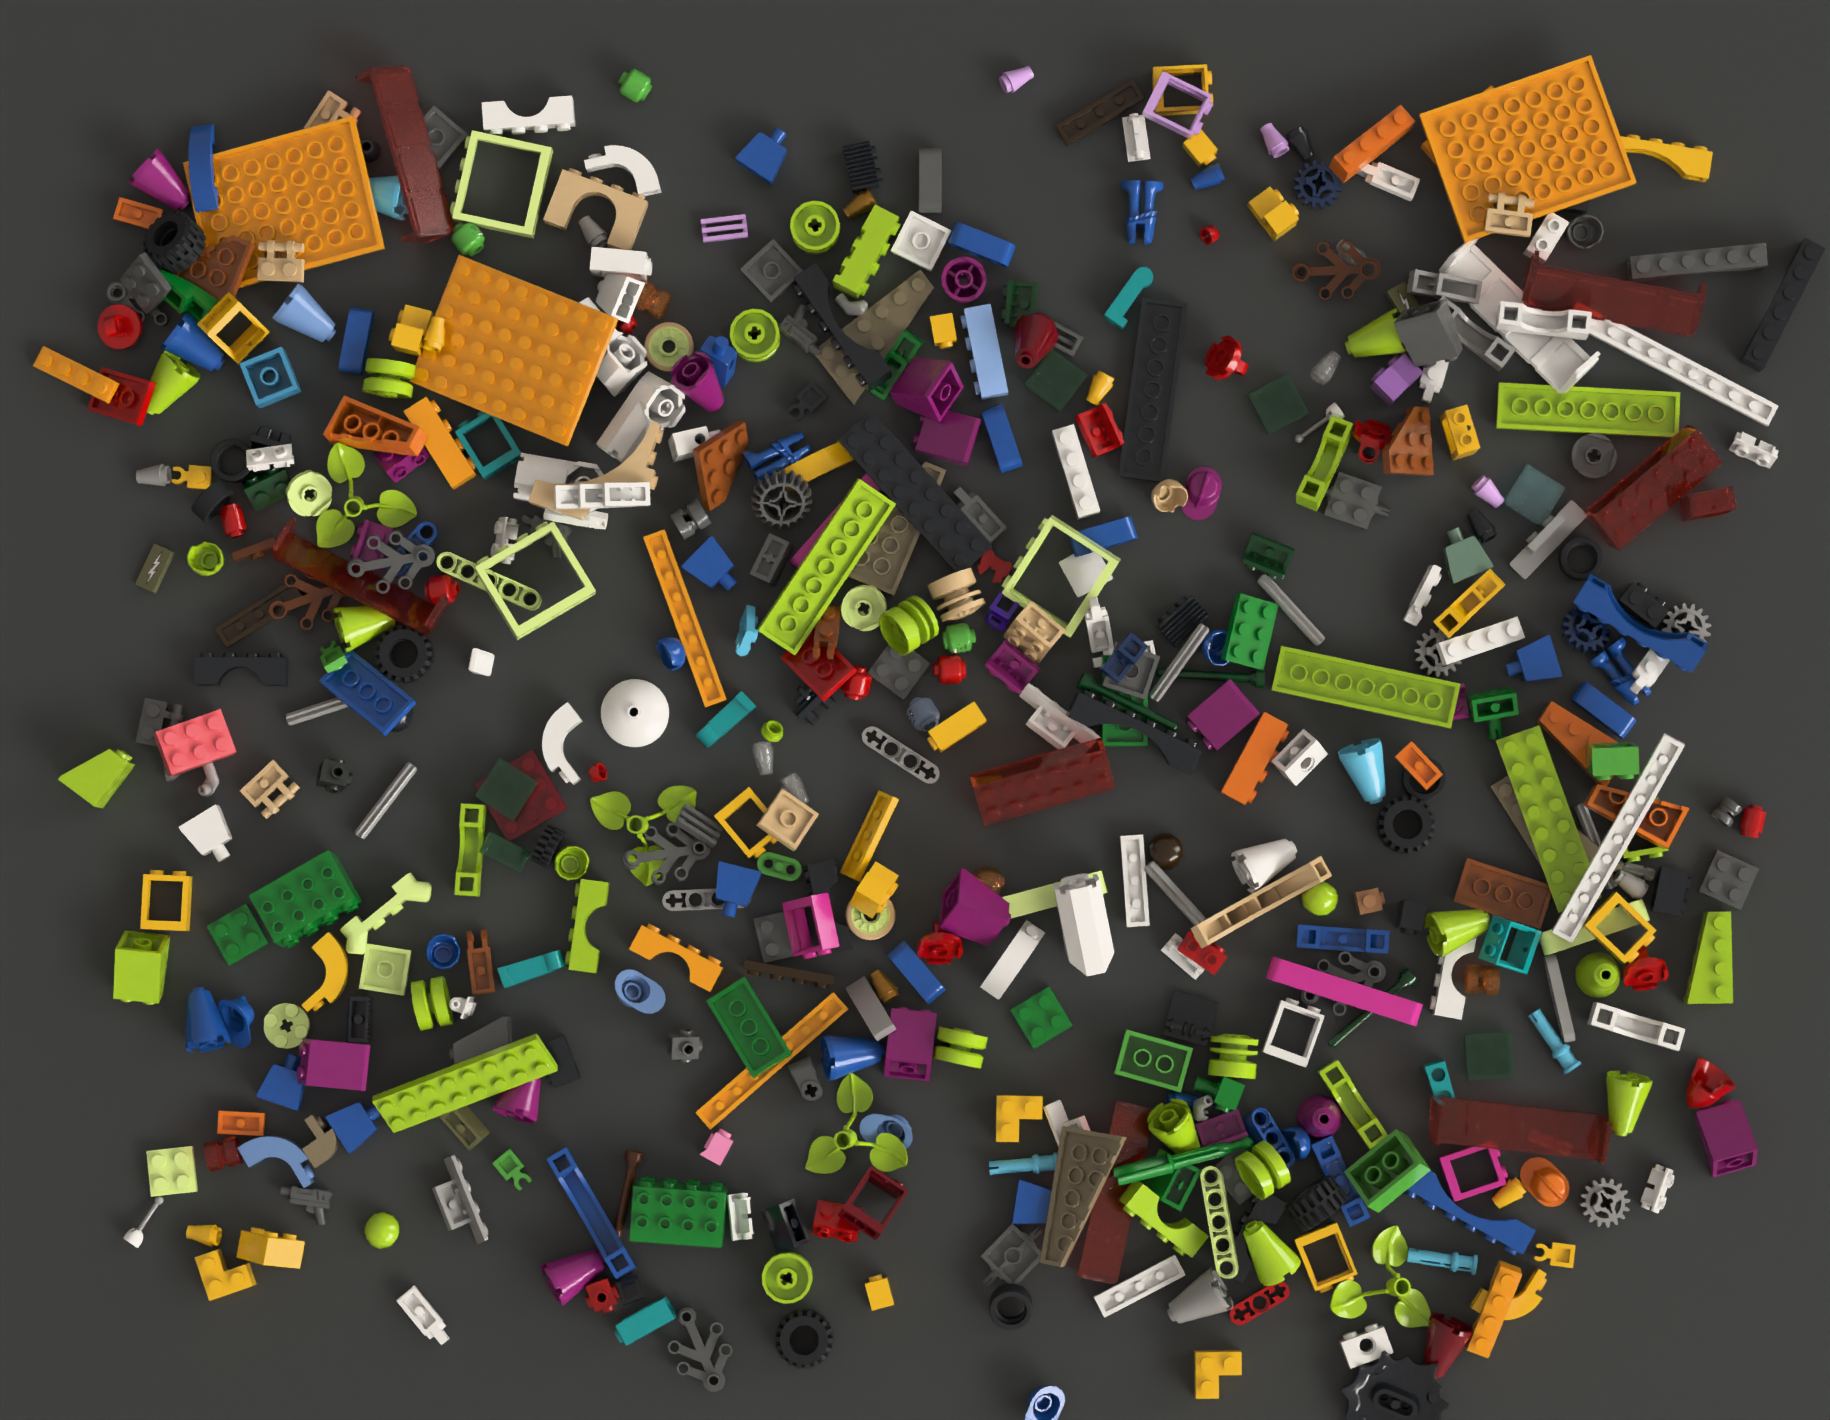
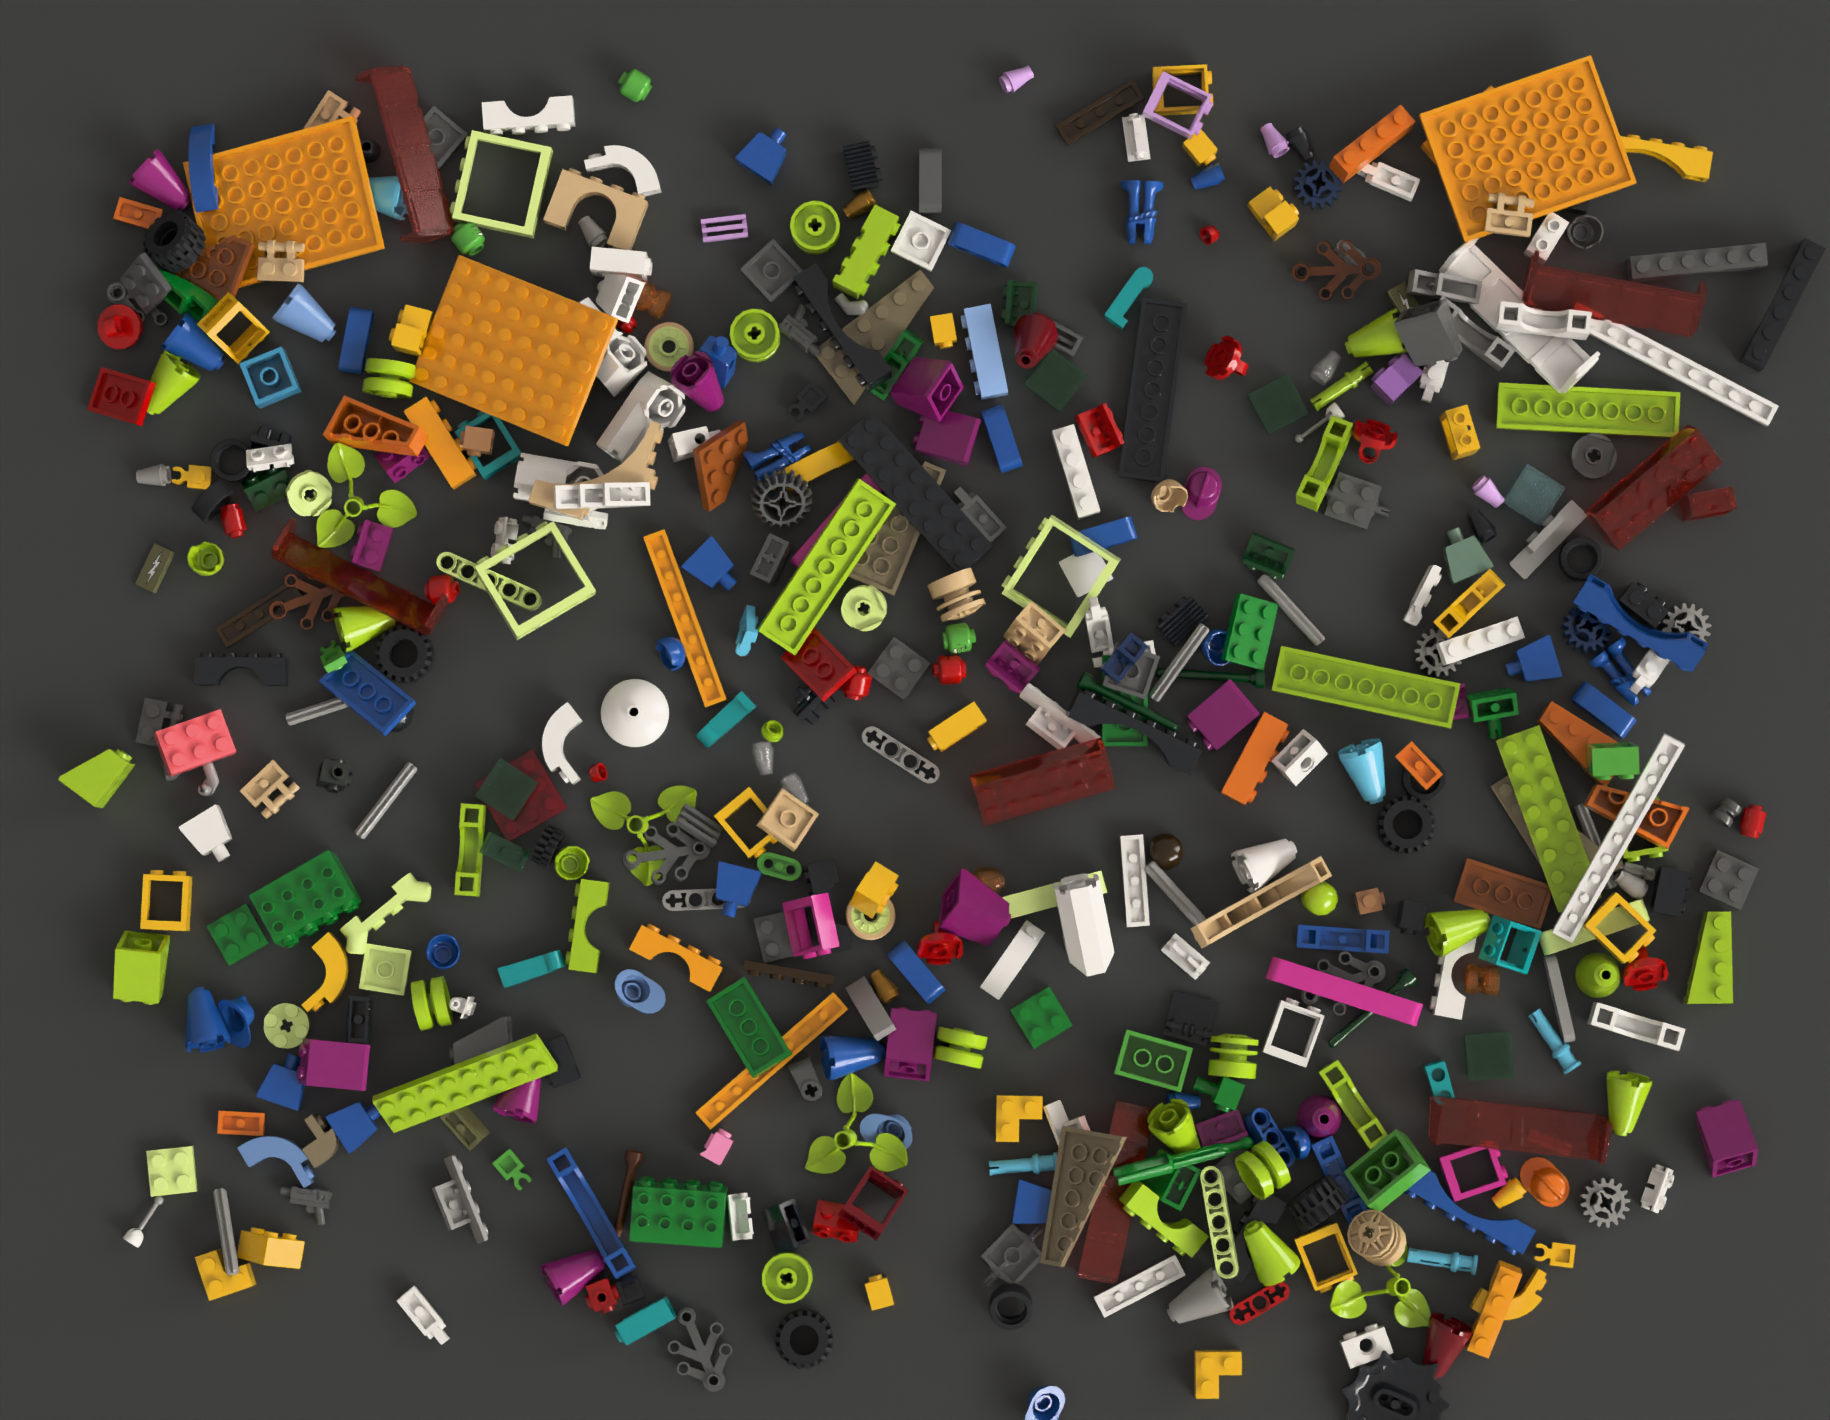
(76, 374): light orange plate -> none
(205, 1234): yellow cone -> none
(222, 1153): clear red wheel -> none
(226, 1231): none -> light grey axle
(254, 551): reddish brown plate -> none
(381, 1230): lime hair -> none
(394, 560): dark grey plant -> none
(416, 538): blue beam -> none
(434, 336): yellow cone -> none
(477, 441): none -> medium nougat brick
(480, 965): dark orange hinge -> none
(481, 662): white slope -> none
(684, 1045): dark grey brick -> none
(699, 519): dark grey wheel -> none
(827, 631): dark orange hinge -> none
(869, 836): yellow plate -> none
(908, 625): lime wheel -> none
(923, 714): sand blue head -> none
(963, 279): magenta cylinder -> none
(997, 617): dark purple window -> none
(1002, 567): red piece -> none
(1099, 387): yellow cone -> none
(1198, 1108): light grey arm -> none
(1208, 957): red bracket -> none
(1341, 386): none -> lime pin
(1376, 1238): none -> tan wheel
(1411, 445): dark orange plate -> none
(1707, 1085): red helmet -> none
(1744, 446): white hinge -> none

